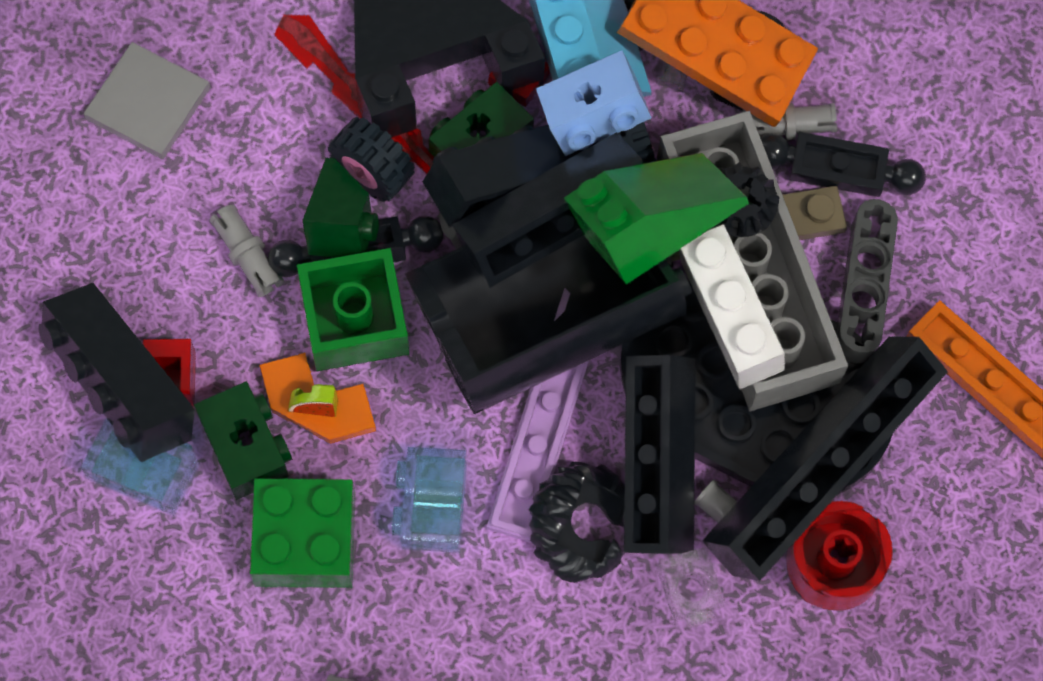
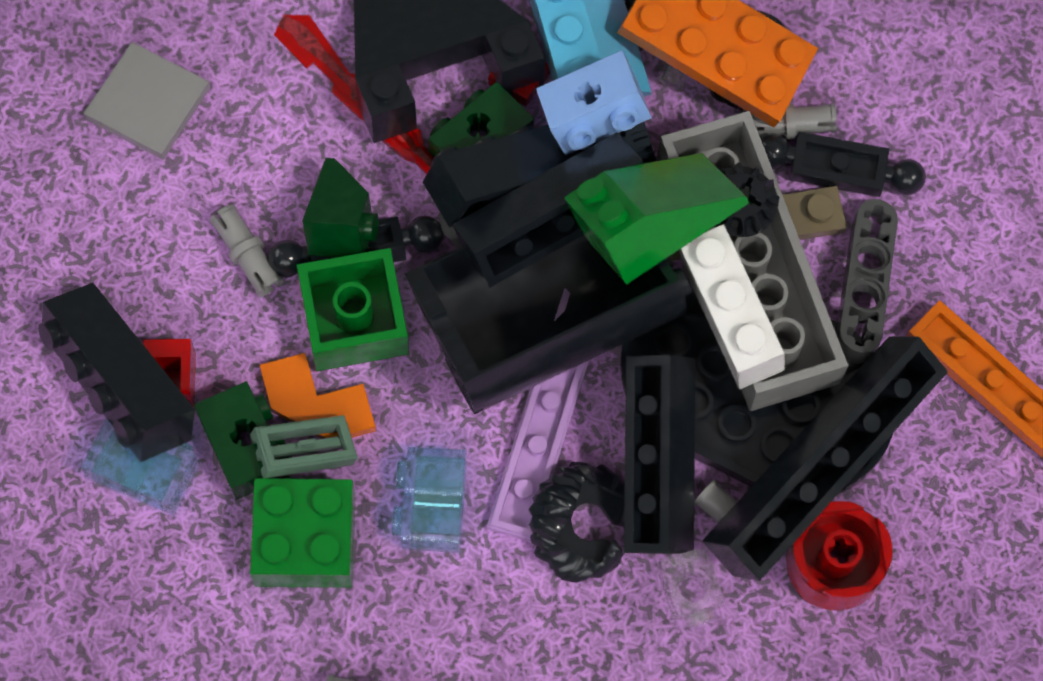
(302, 464): none -> sand green tile
(320, 401): lime tile -> none
(372, 158): black wheel -> none

